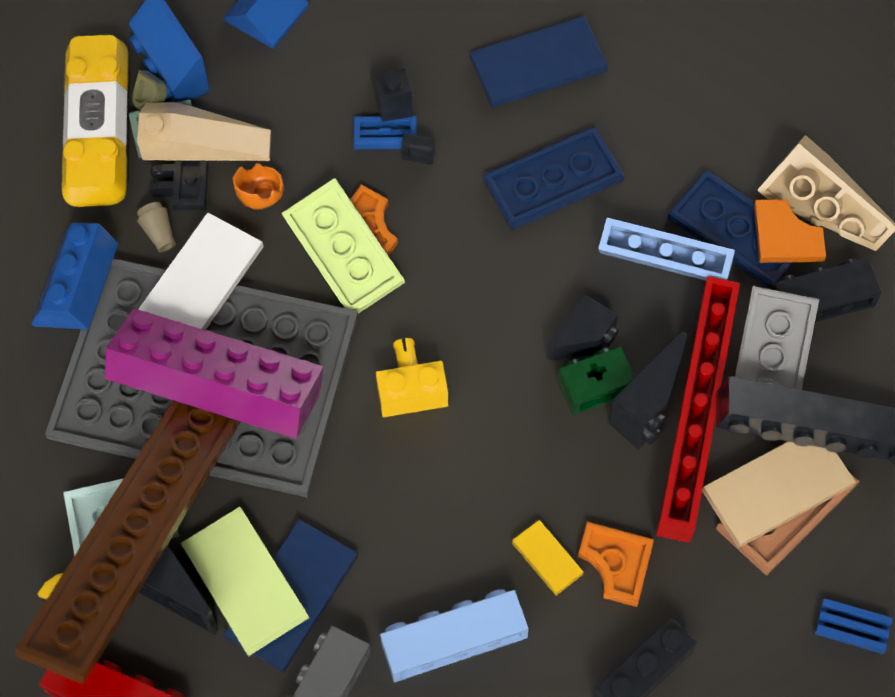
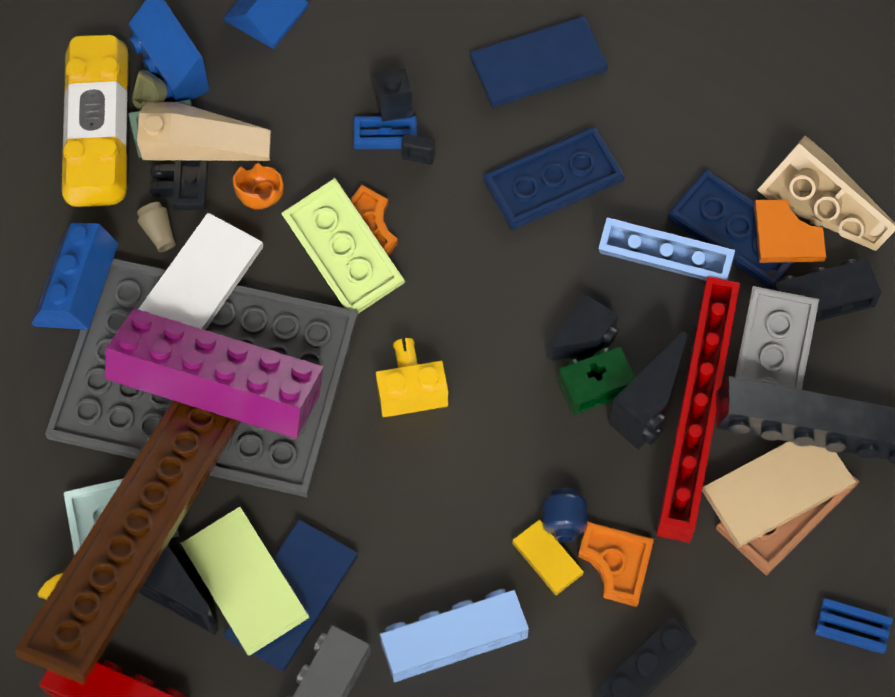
(564, 514): none -> dark blue head

